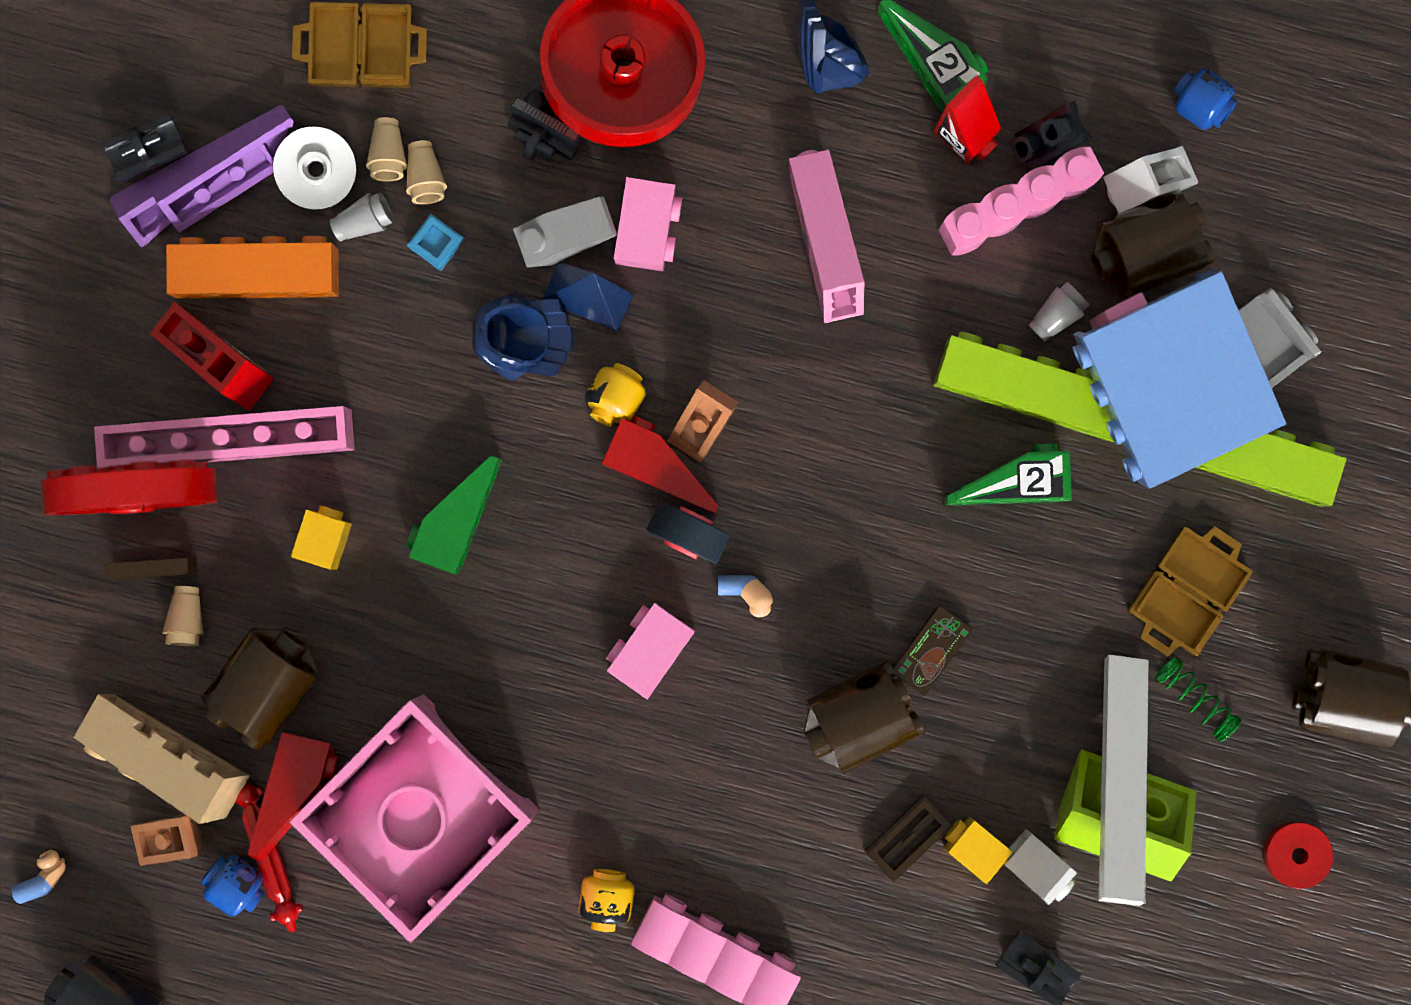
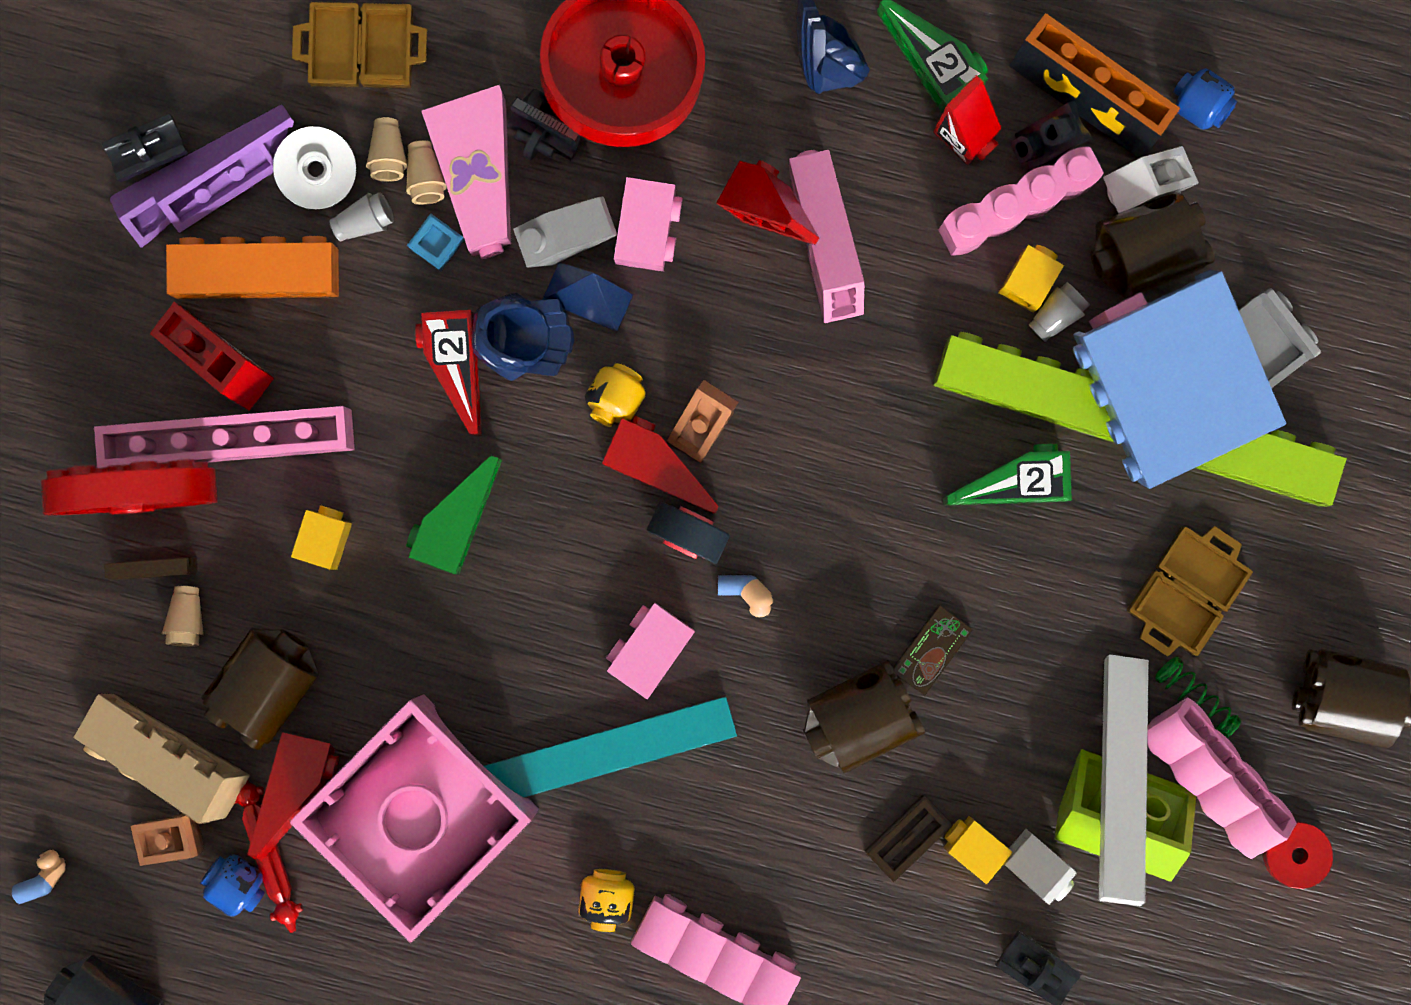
(449, 350): none -> slope
(473, 158): none -> bright pink slope
(616, 748): none -> teal tile
(765, 201): none -> red slope
(1032, 277): none -> yellow brick
(1101, 88): none -> brick
(1223, 783): none -> bright pink brick

